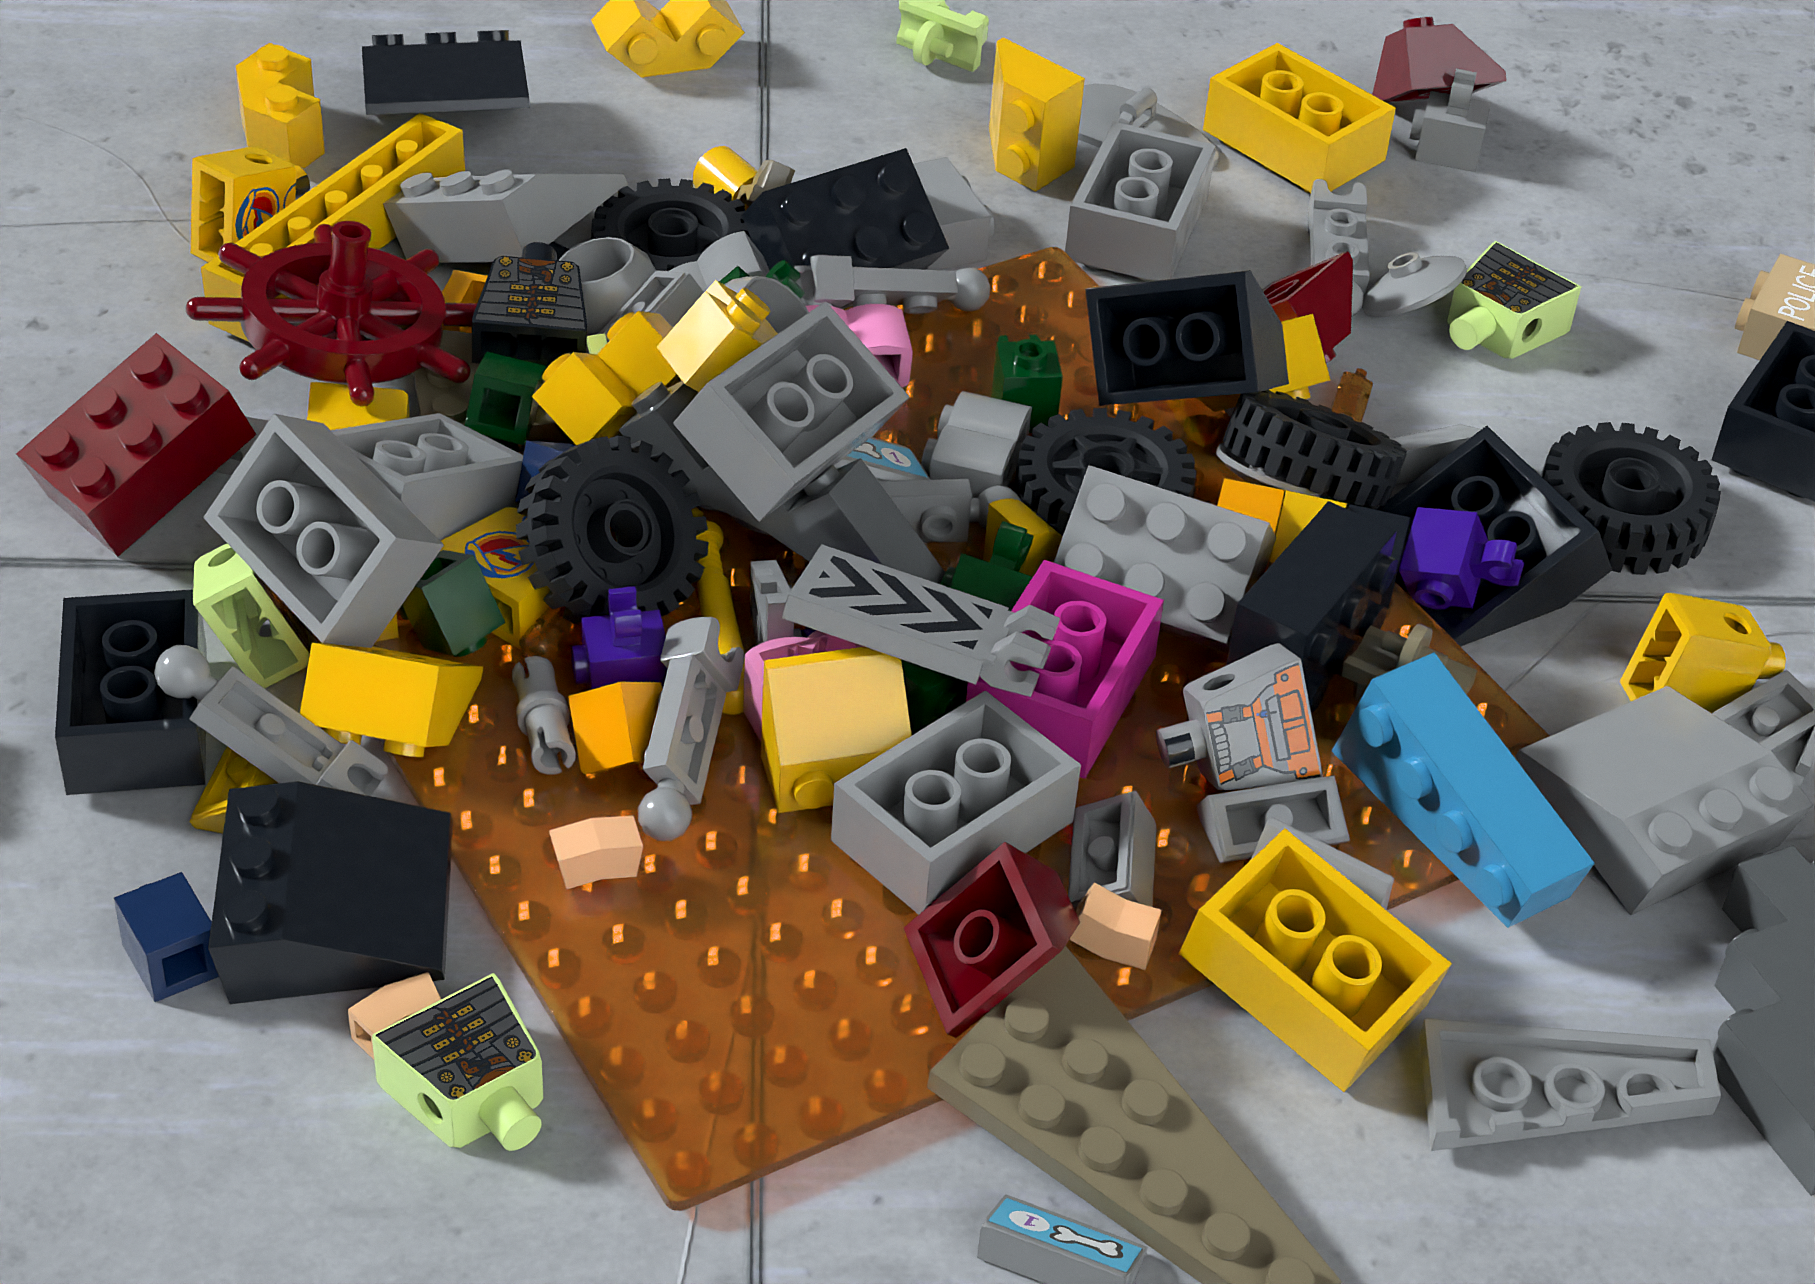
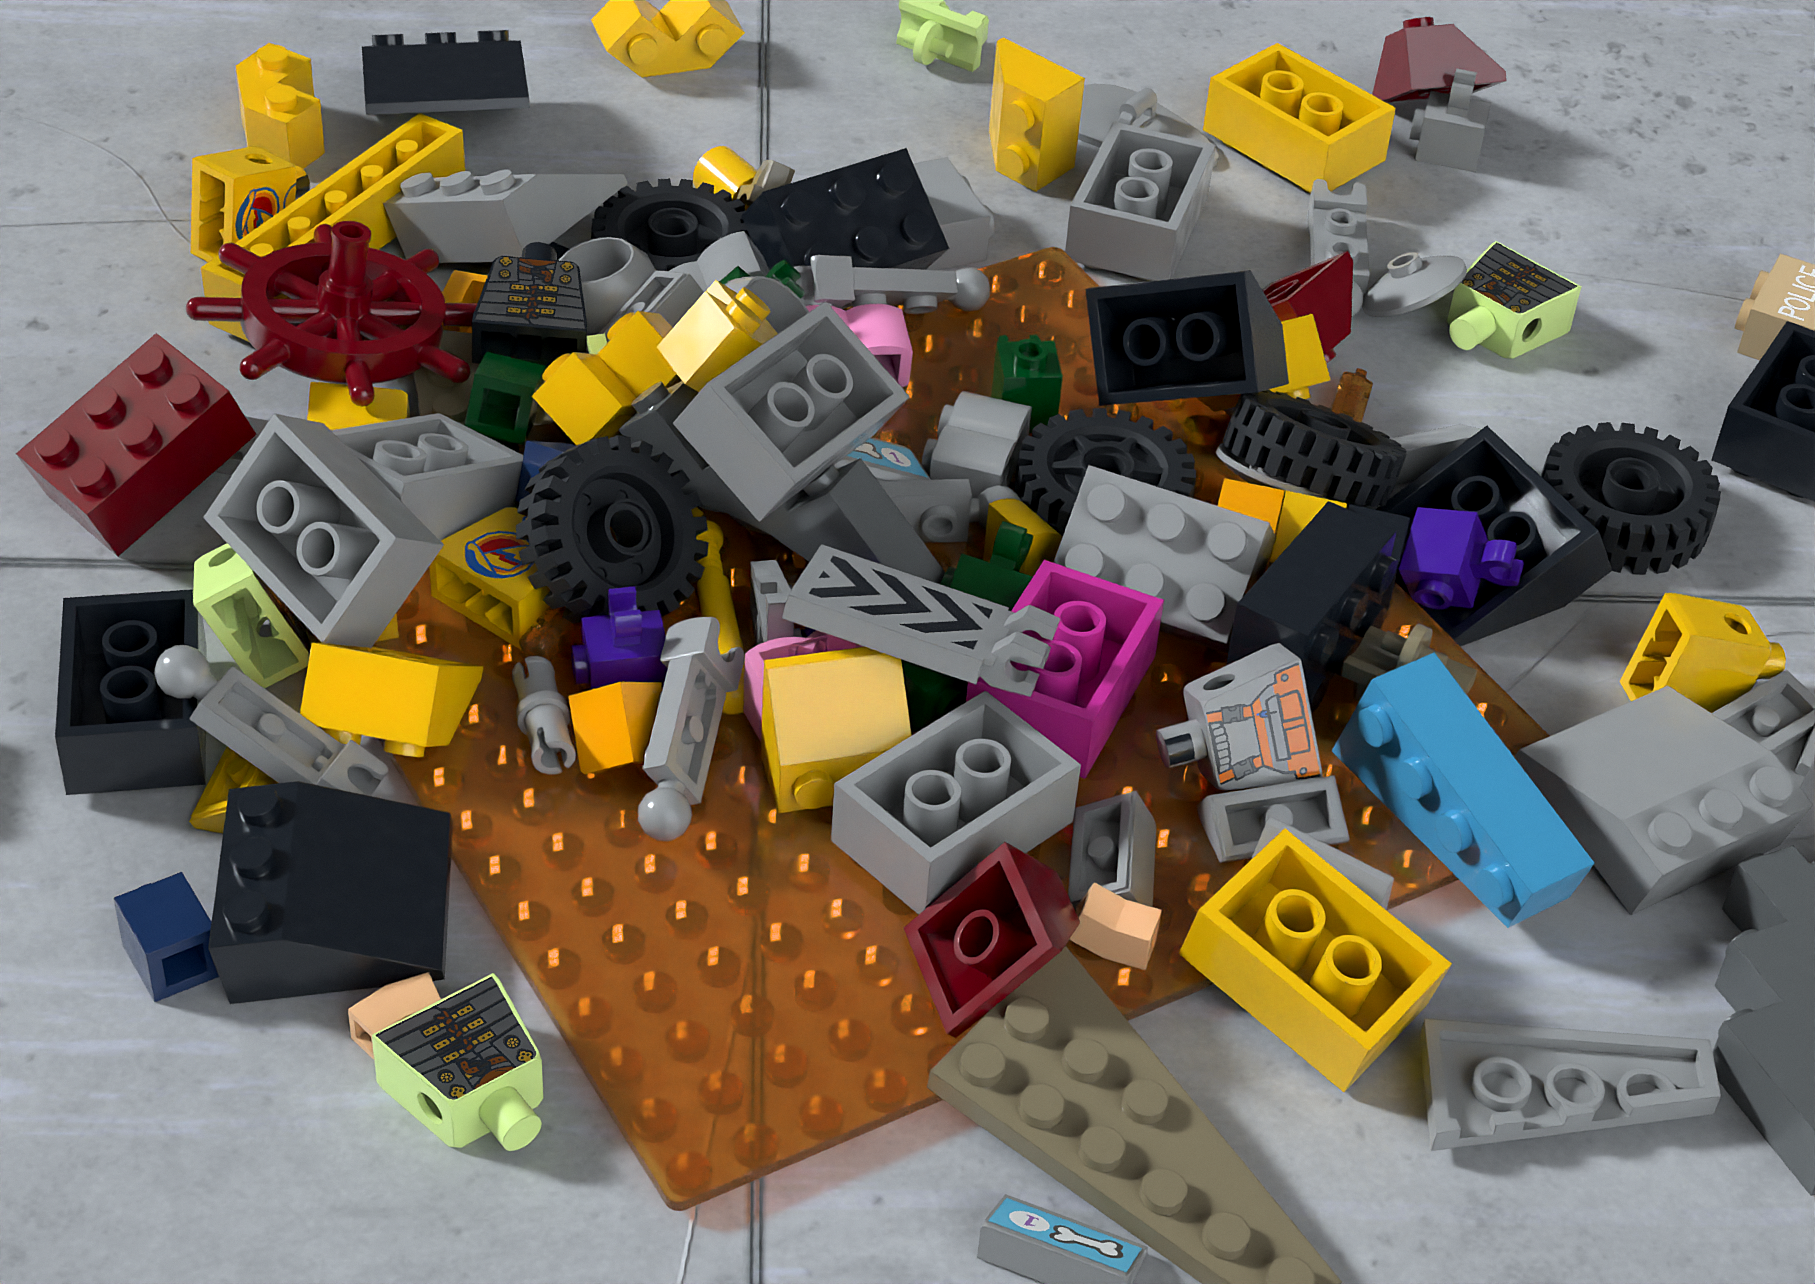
(452, 606): dark green brick -> none
(597, 849): light nougat piece -> none

